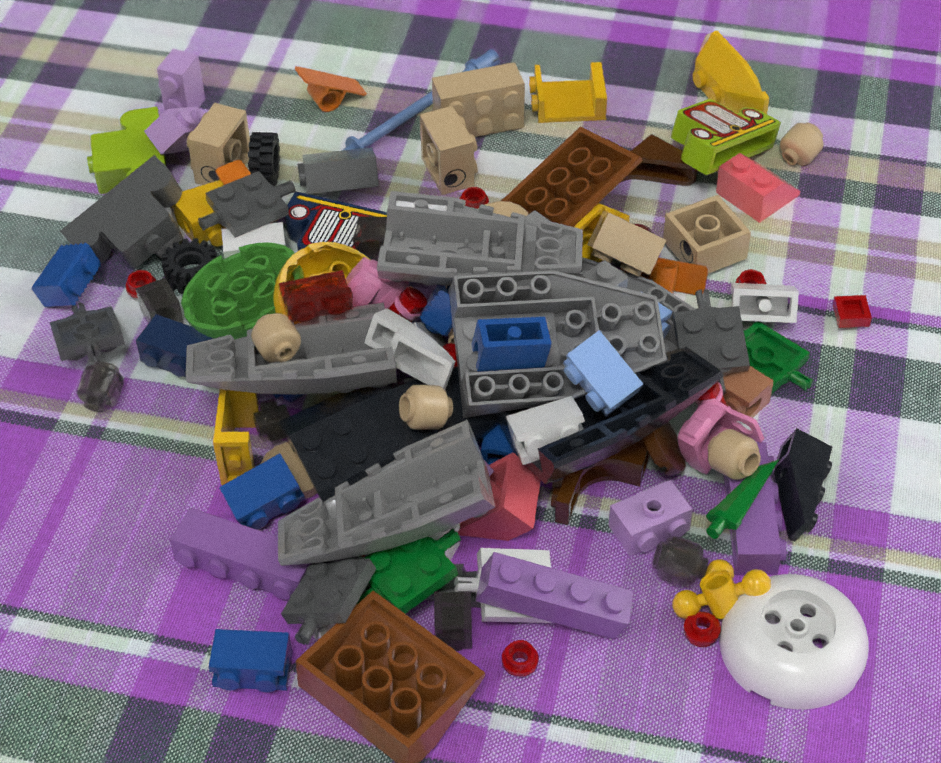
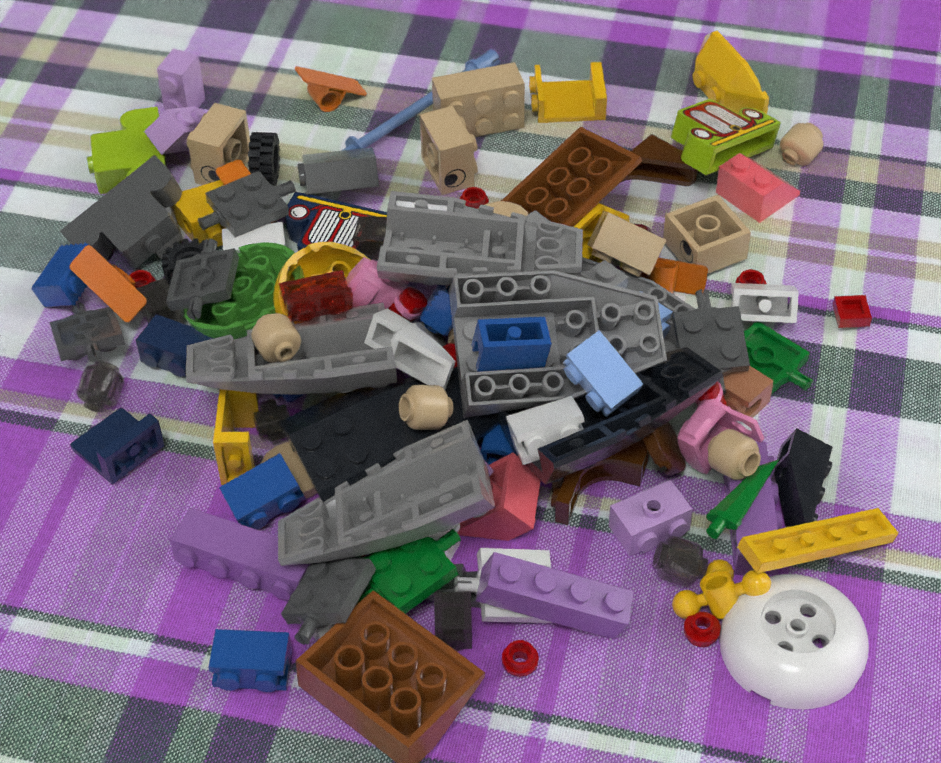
(109, 283): none -> orange piece
(119, 444): none -> dark blue bracket
(202, 279): none -> dark grey plate
(817, 540): none -> yellow plate

